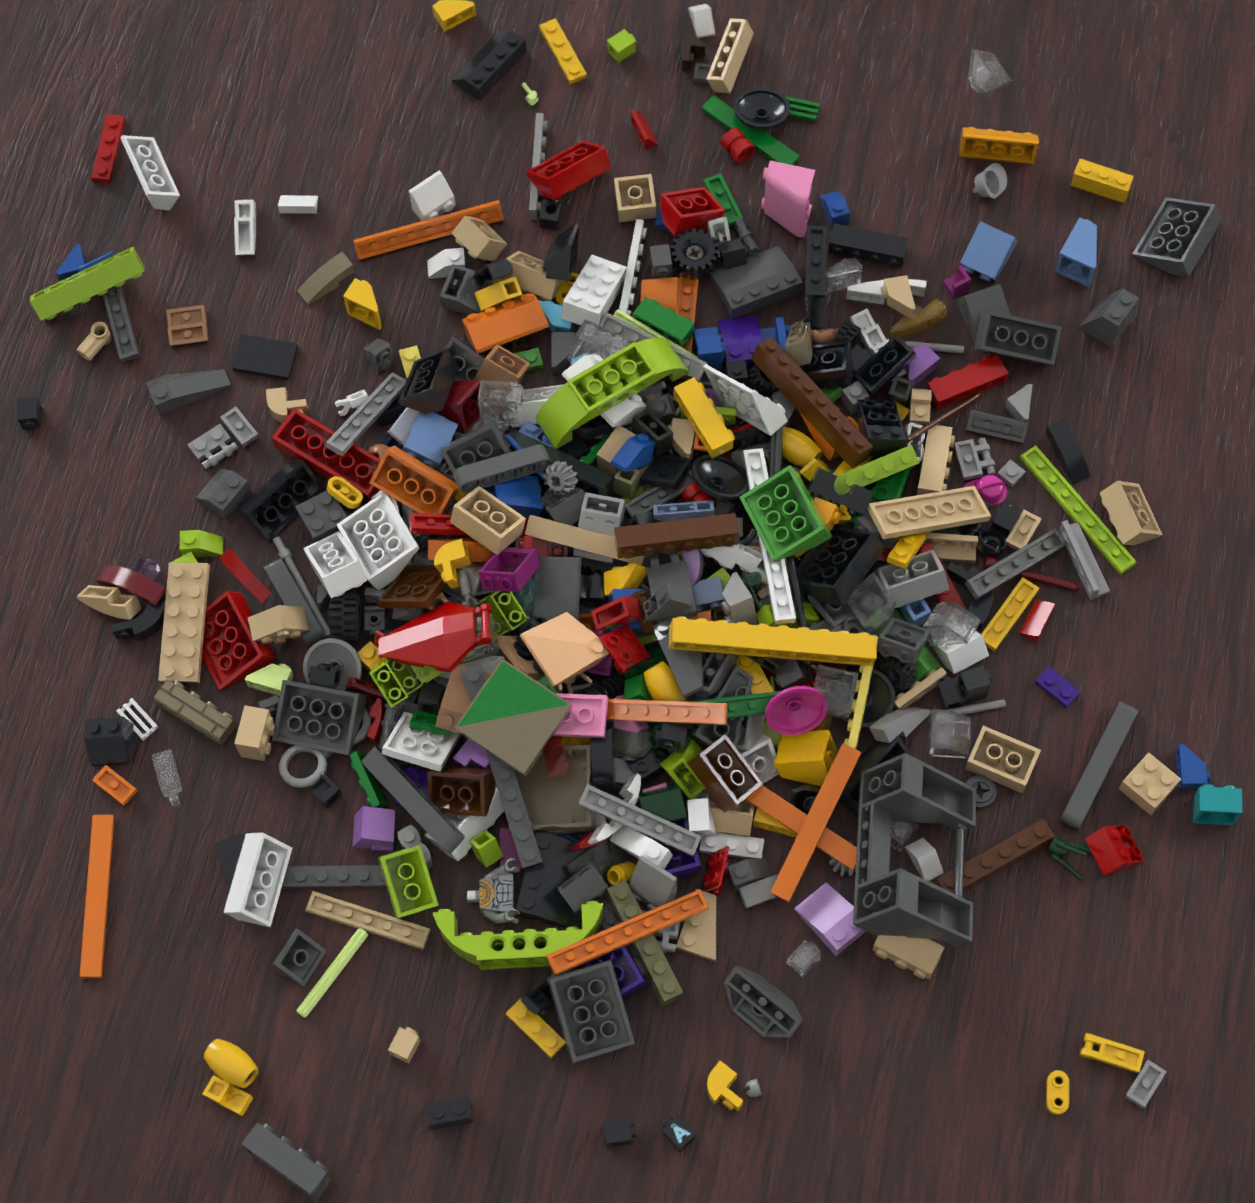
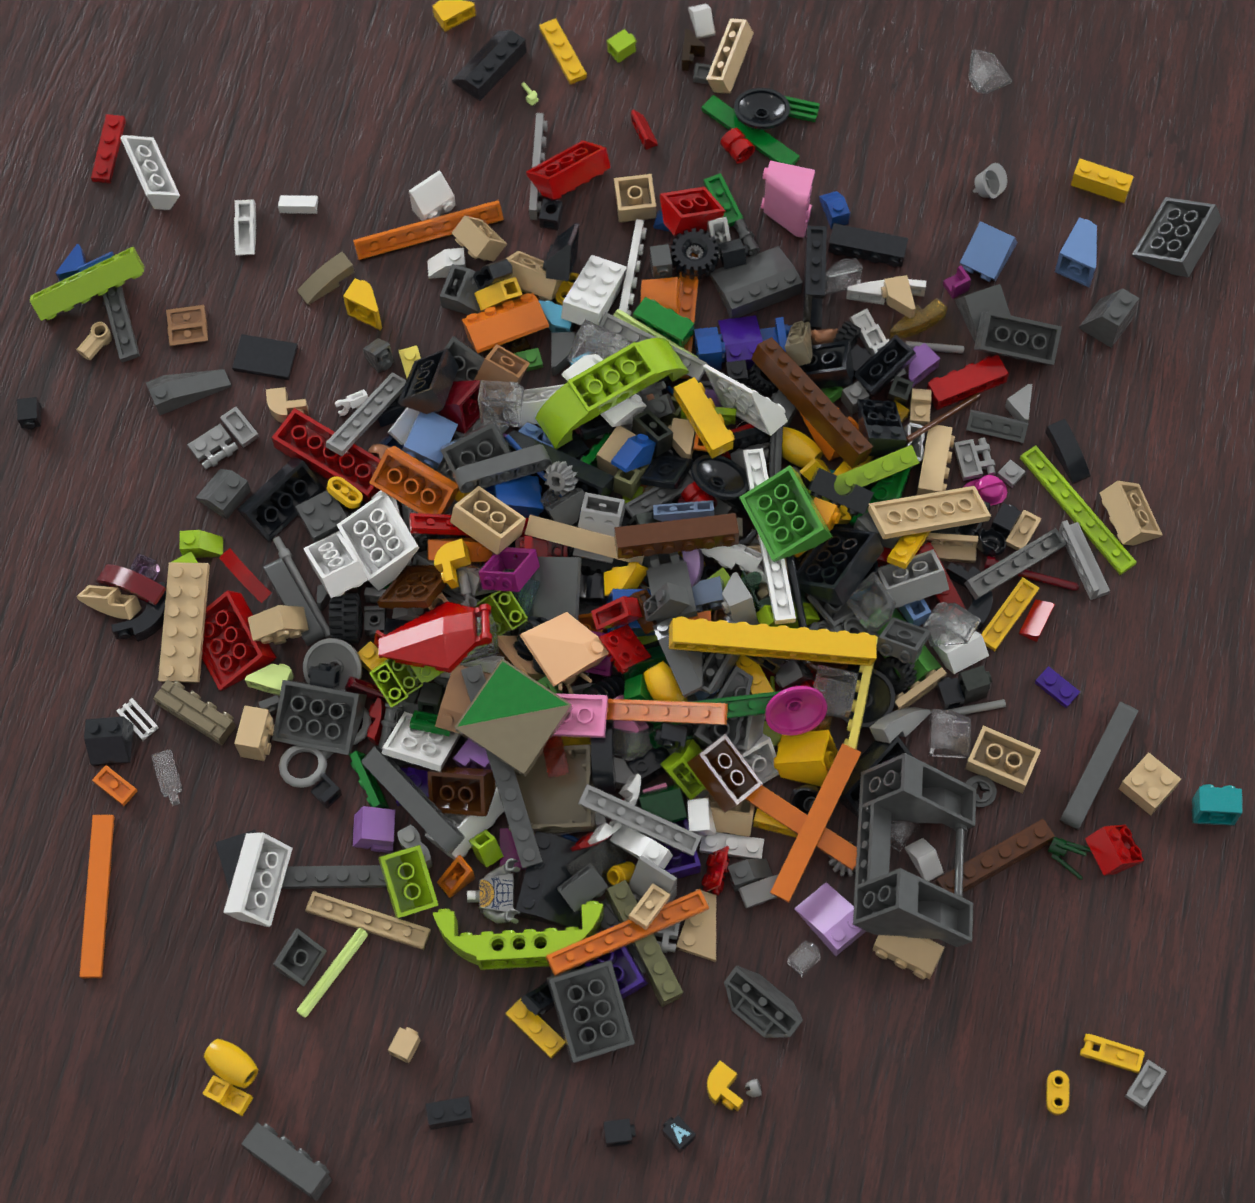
(456, 877): none -> orange slope
(649, 906): none -> tan plate
(998, 145): light orange slope -> none
(1190, 769): blue slope -> none

